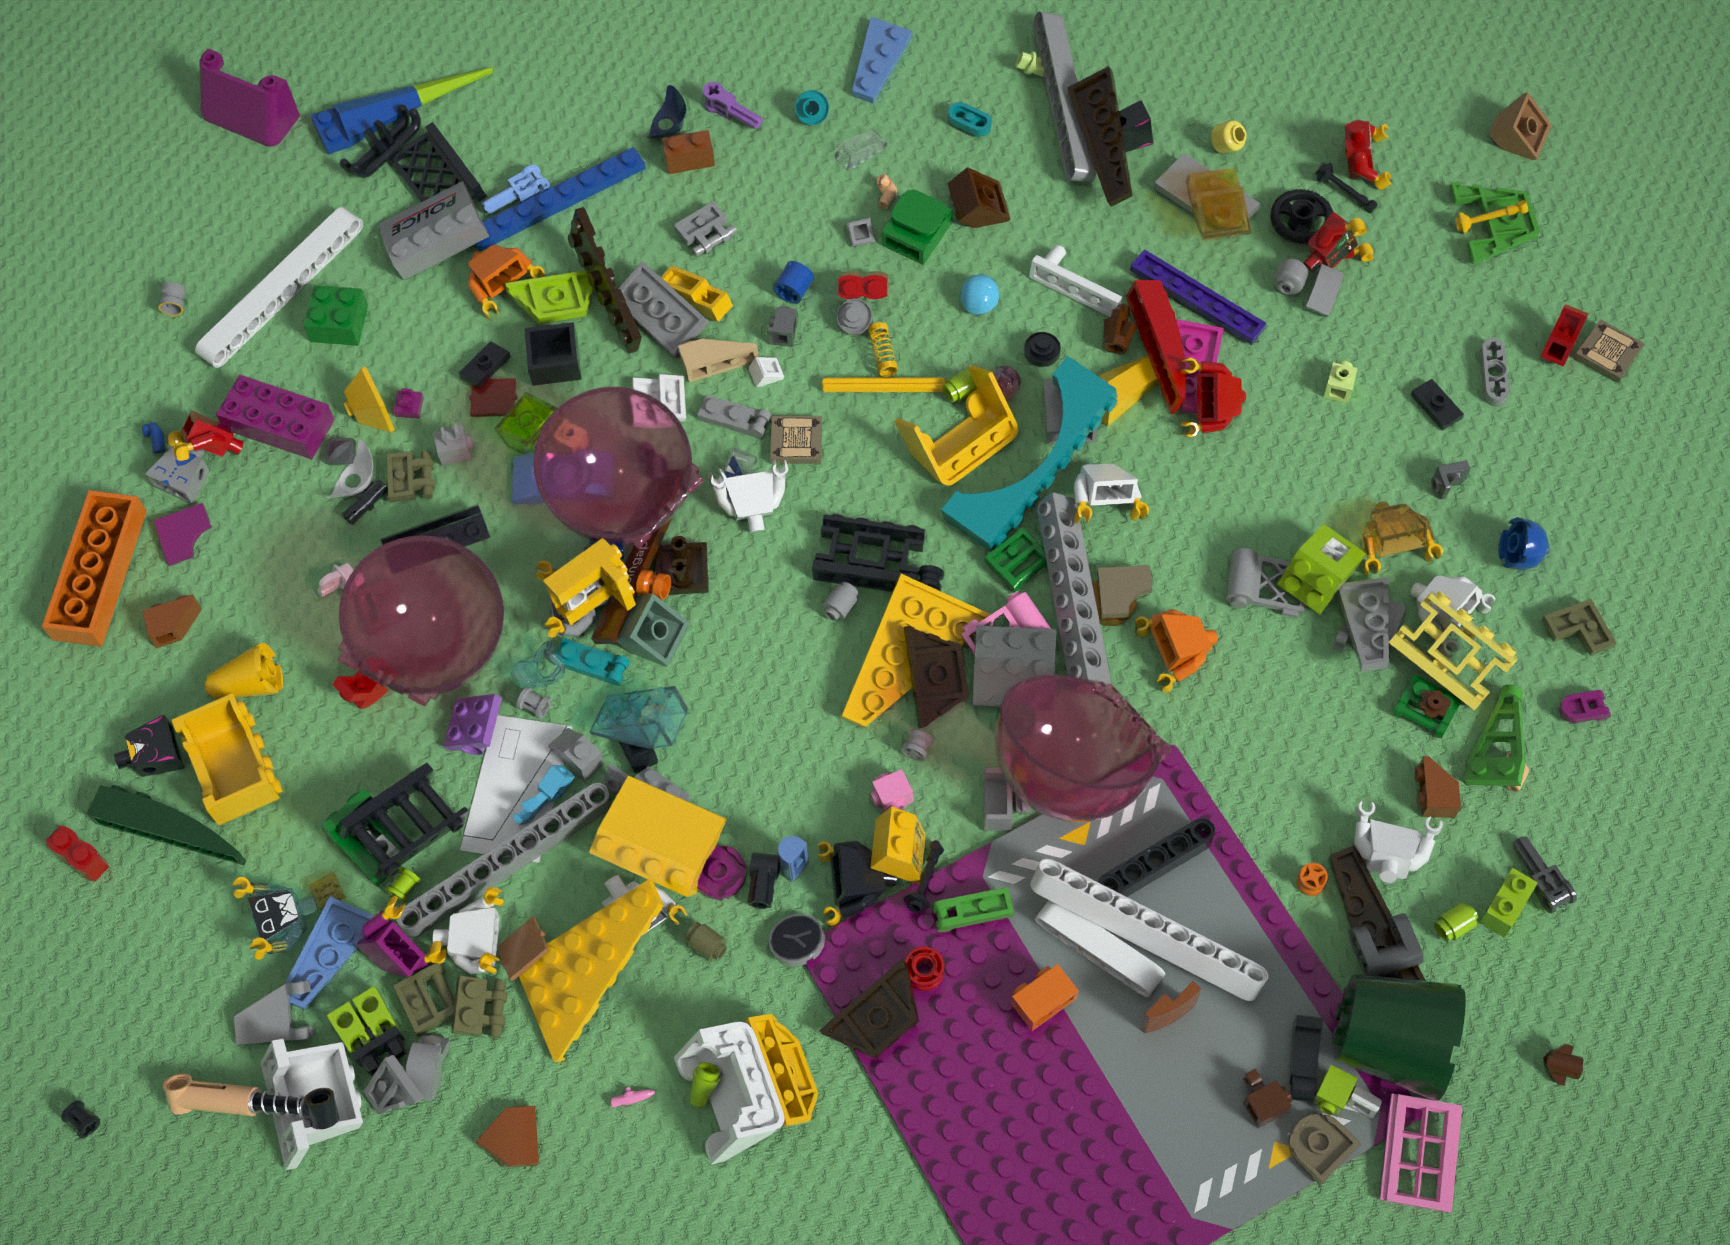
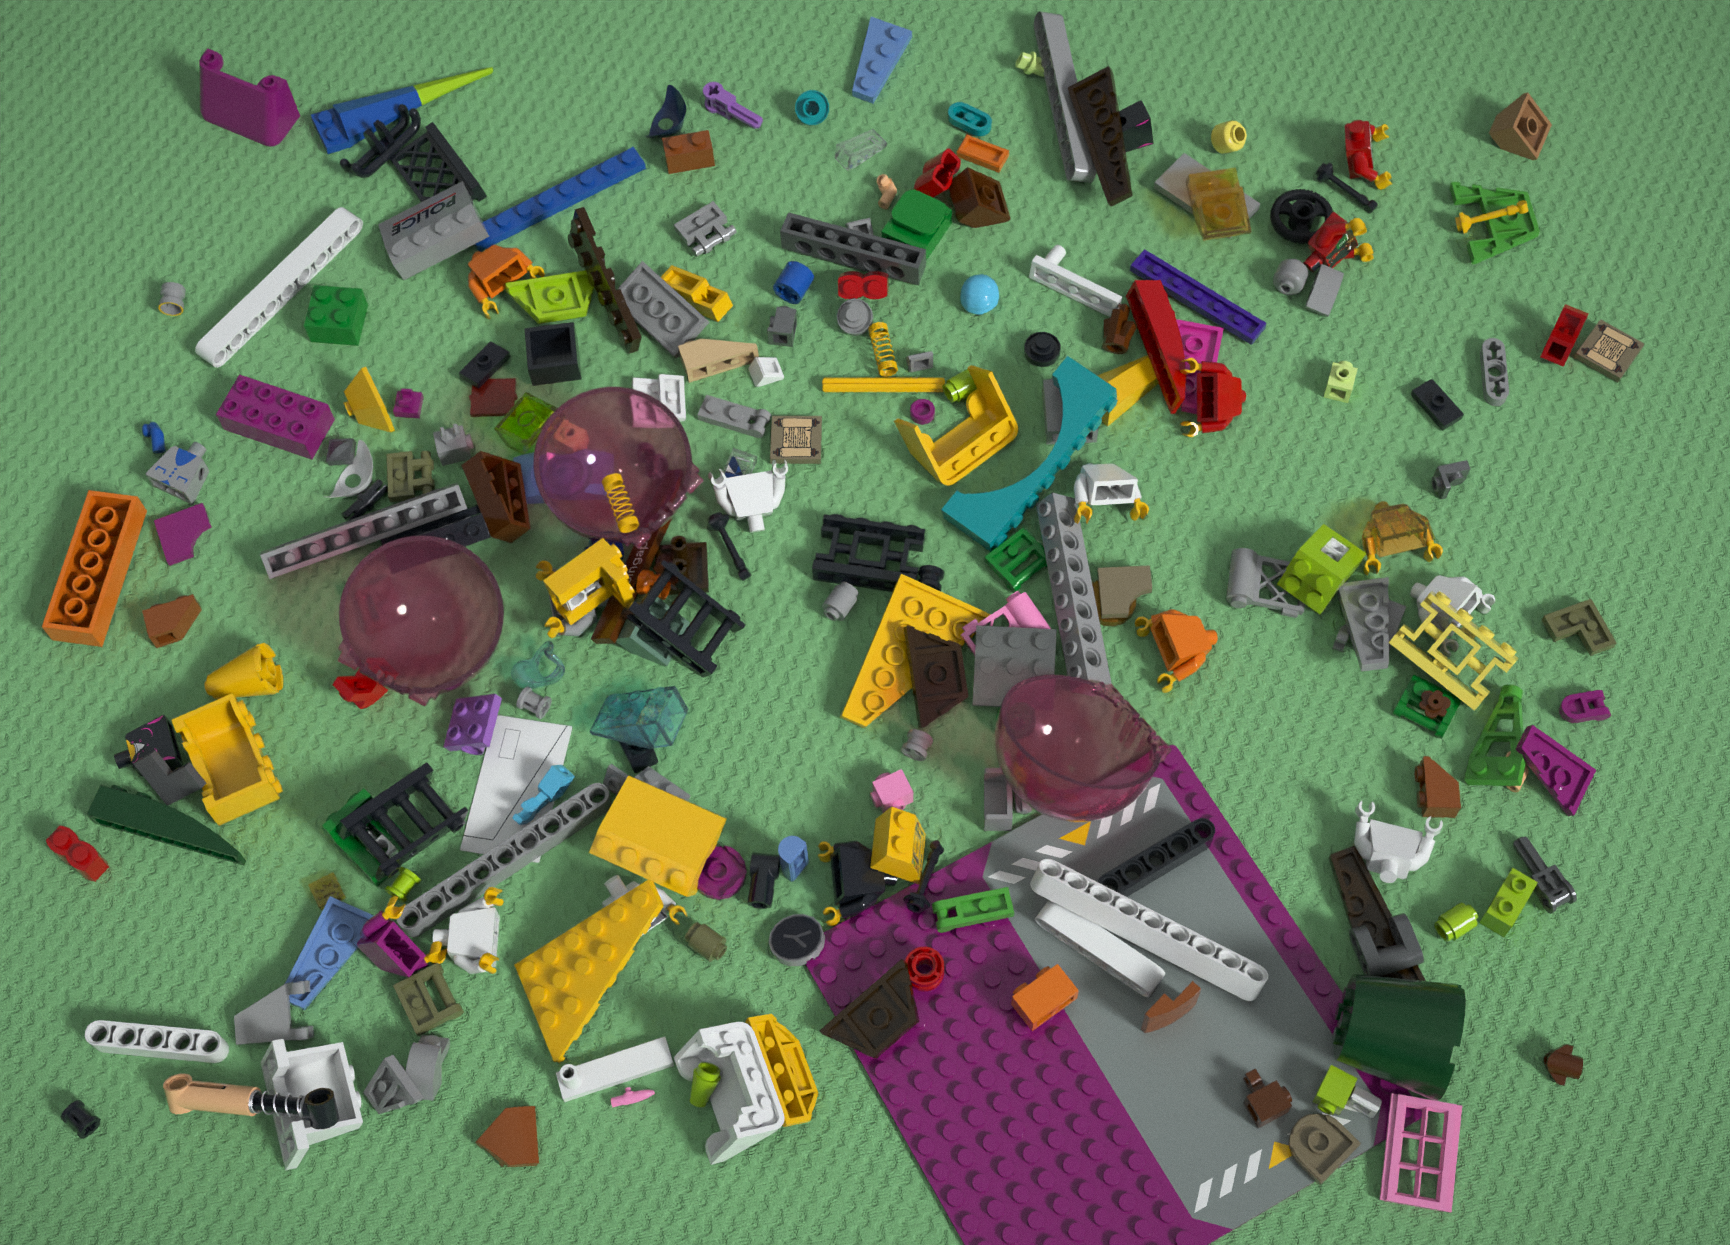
(146, 1034): none -> white beam
(167, 783): none -> dark grey tile
(204, 434): red torso -> none
(276, 915): torso -> none
(335, 579): piece -> none
(363, 530): none -> light grey brick
(373, 1039): lime hips -> none
(470, 1004): olive plate -> none
(499, 494): none -> reddish brown wedge
(521, 186): light blue connector -> none
(523, 948): medium nougat piece -> none
(577, 753): light grey slope -> none
(591, 661): teal plate -> none
(614, 1069): none -> white piece
(628, 523): none -> yellow piece
(661, 631): none -> black fence
(718, 523): none -> black piece
(853, 248): none -> dark grey brick
(920, 361): none -> light grey slope
(922, 411): none -> magenta tile
(938, 173): none -> red brick
(982, 153): none -> orange tile
(1008, 380): clear pink head -> none
(1304, 1057): black leg -> none
(1315, 873): orange wheel -> none
(1523, 544): blue cylinder -> none
(1557, 768): none -> magenta wing

